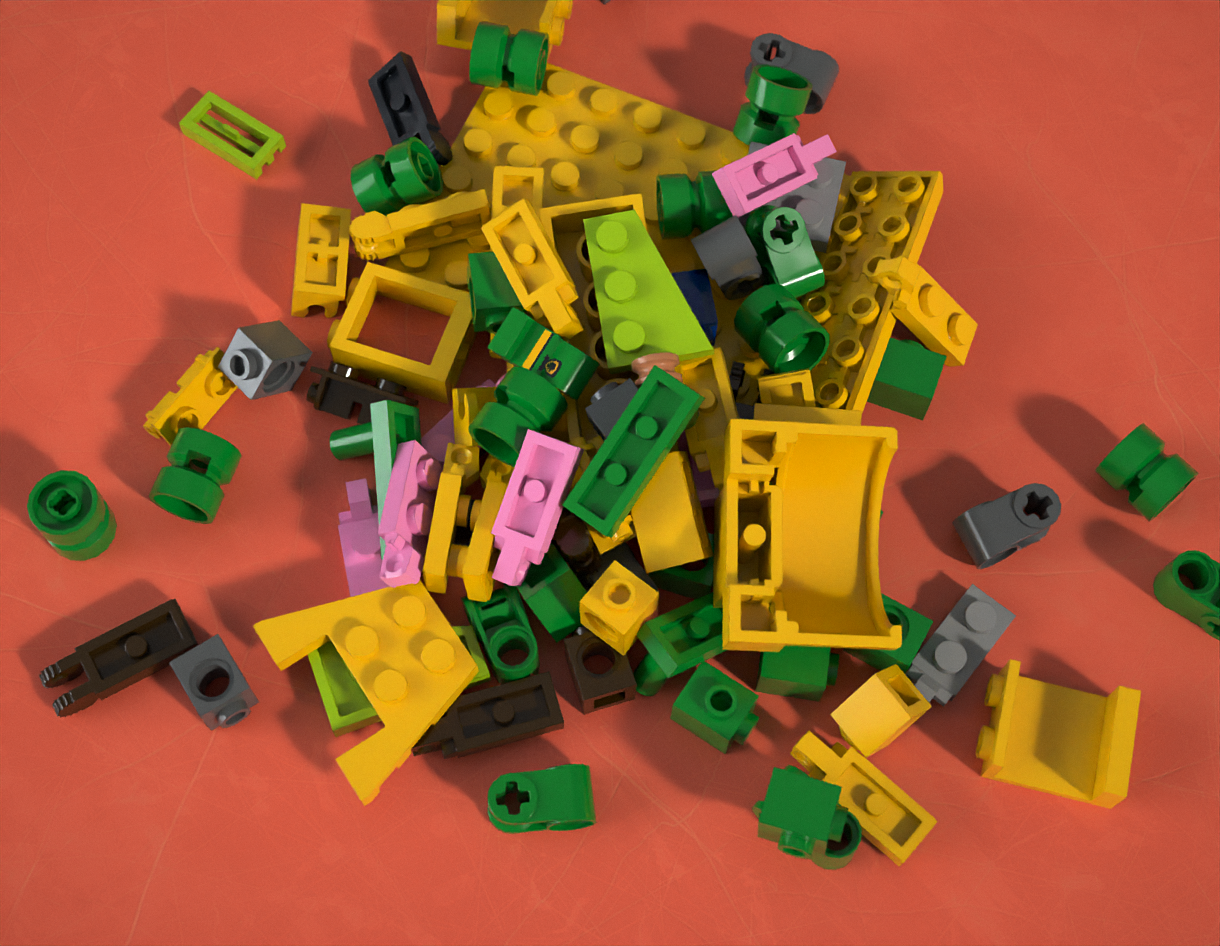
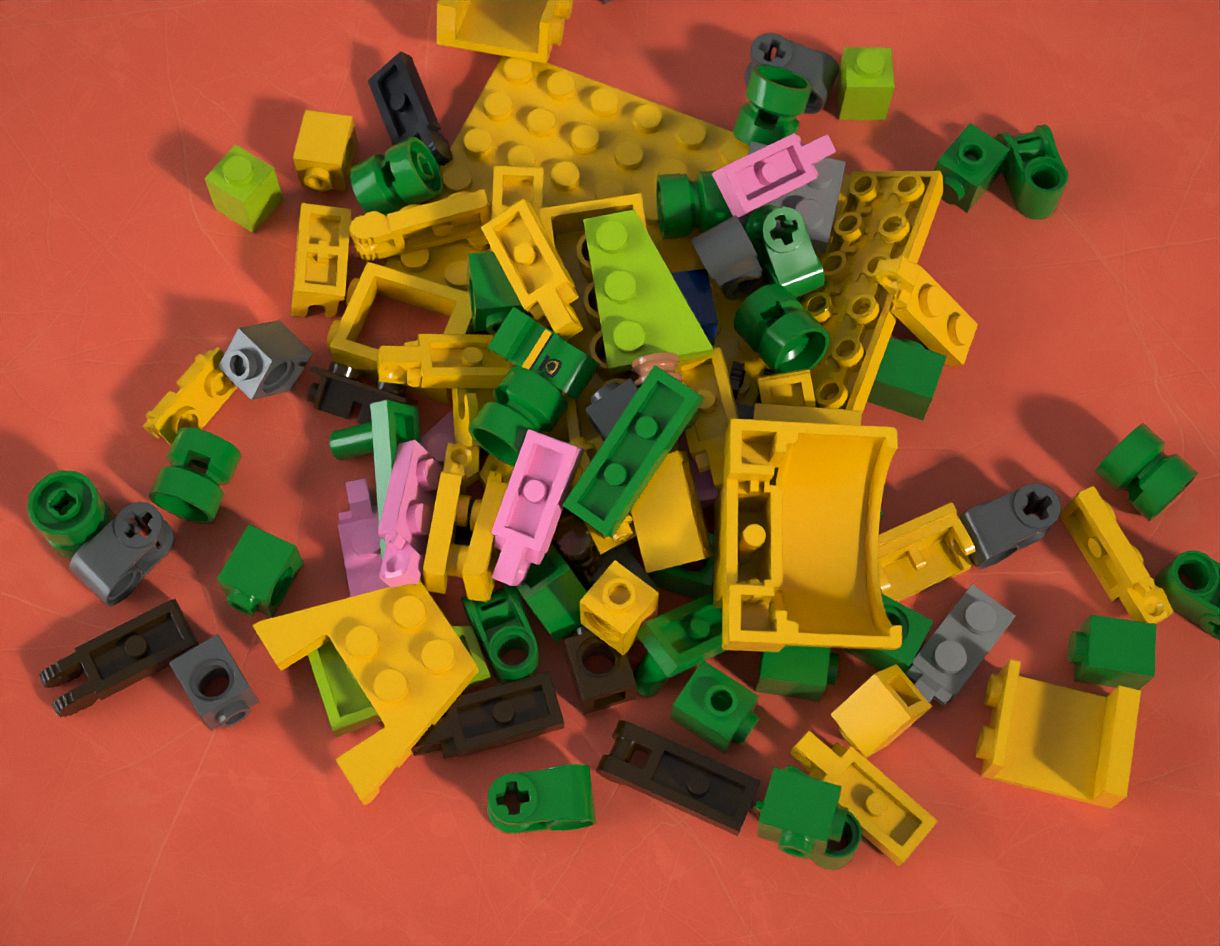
(121, 557): none -> dark grey piece
(244, 188): none -> lime brick
(259, 572): none -> green brick
(261, 155): lime tile -> none
(325, 150): none -> yellow brick
(443, 362): none -> yellow hinge
(509, 58): green wheel -> none
(680, 777): none -> dark brown plate
(865, 83): none -> lime brick
(923, 553): none -> yellow hinge
(970, 167): none -> green brick
(1034, 171): none -> green piece
(1113, 558): none -> yellow hinge
(1113, 652): none -> green brick

